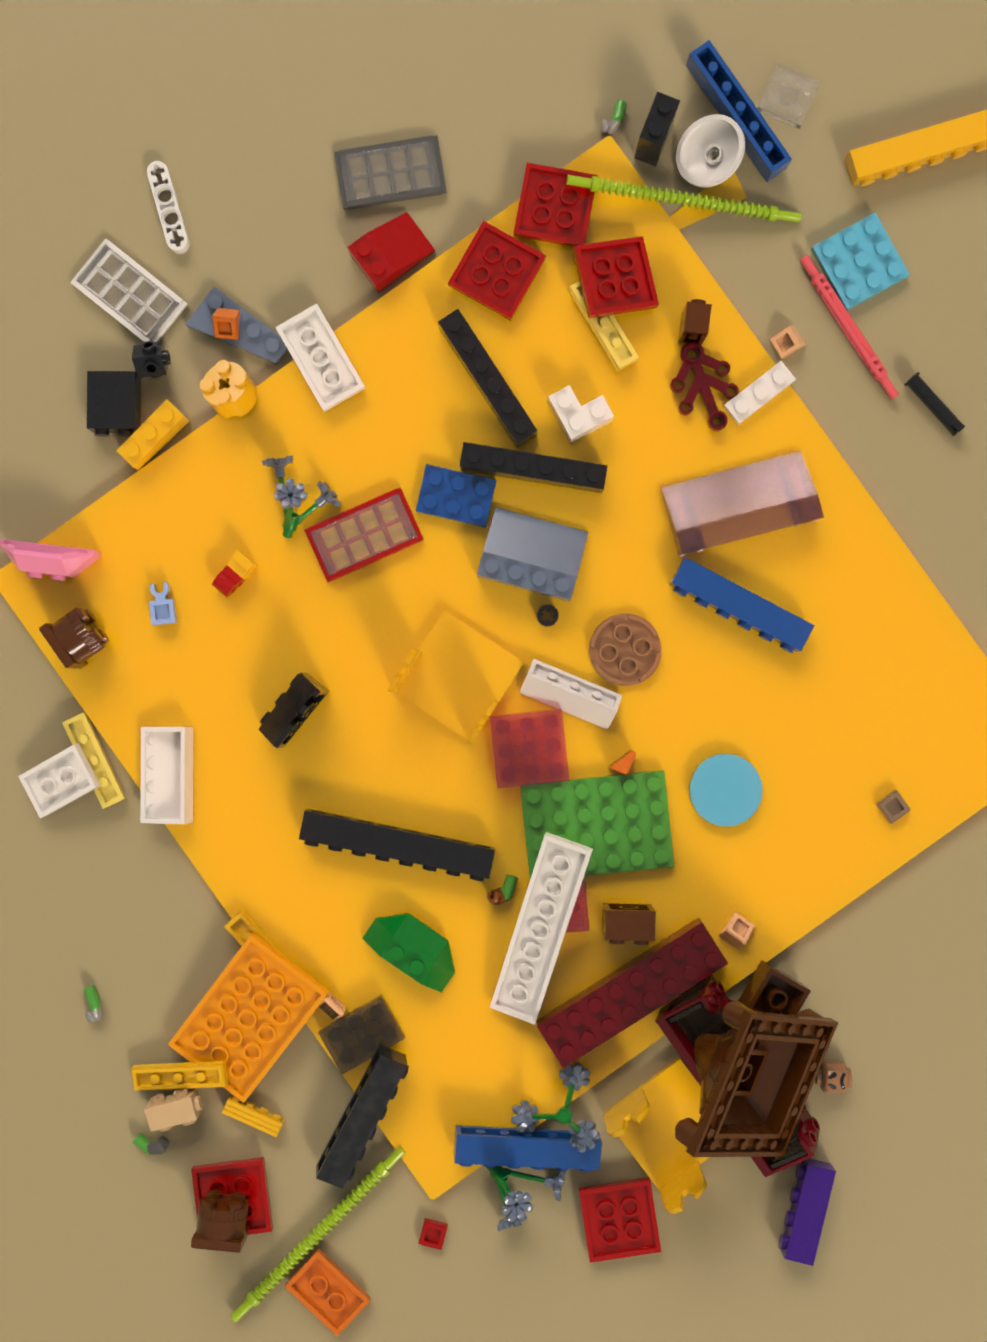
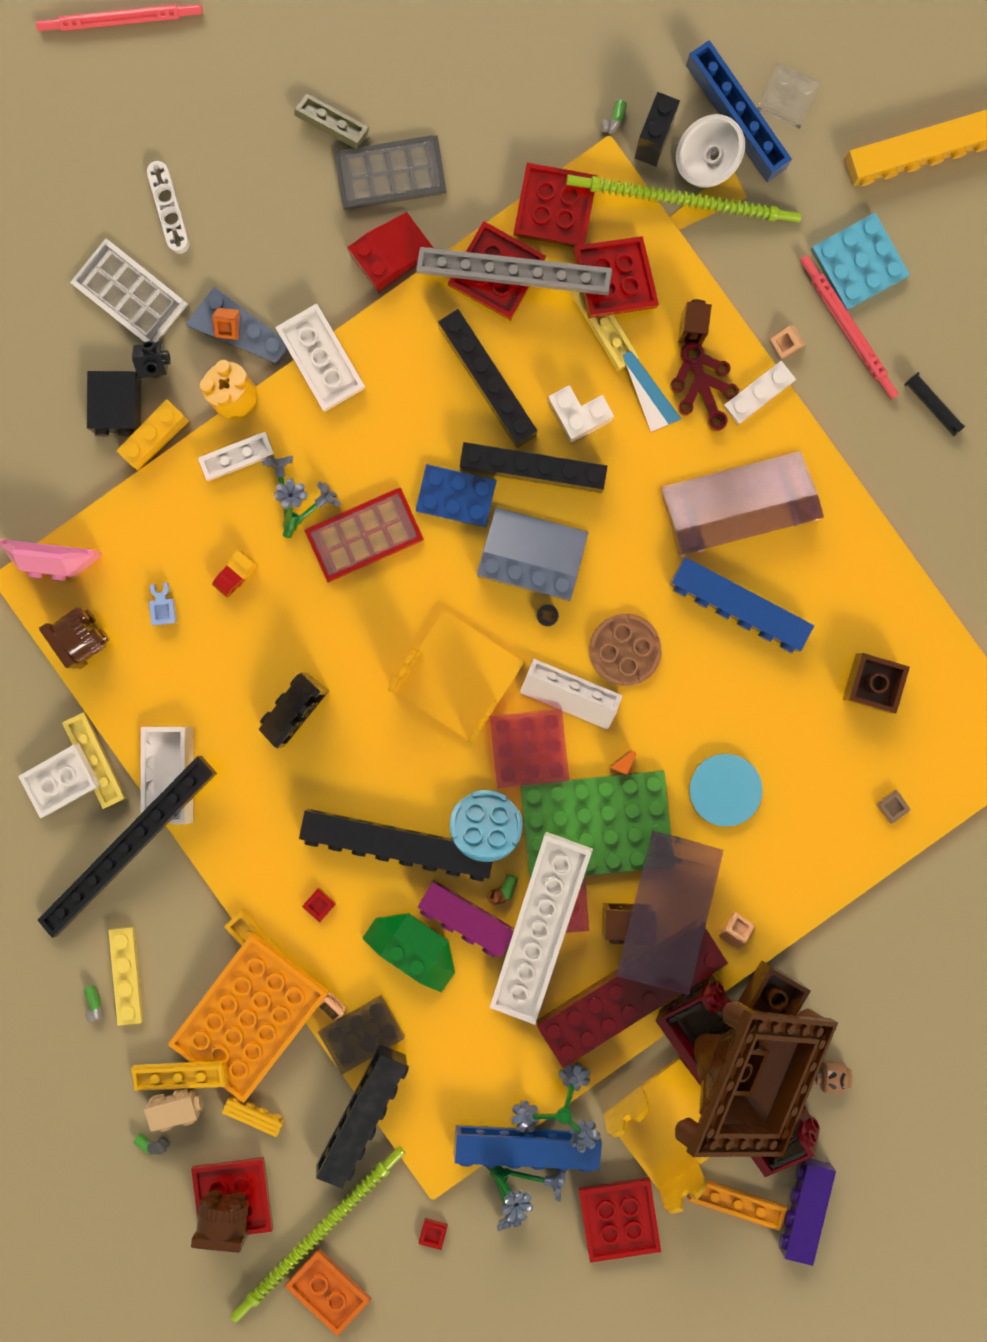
(119, 17): none -> coral axle
(126, 975): none -> light yellow plate
(127, 846): none -> black plate
(236, 456): none -> white plate
(319, 905): none -> red tile
(331, 121): none -> olive plate
(466, 918): none -> magenta brick
(486, 826): none -> medium azure tile
(514, 271): none -> light grey plate
(653, 402): none -> dark azure sticker
(670, 912): none -> slope
(742, 1205): none -> light orange tile
(876, 683): none -> reddish brown brick

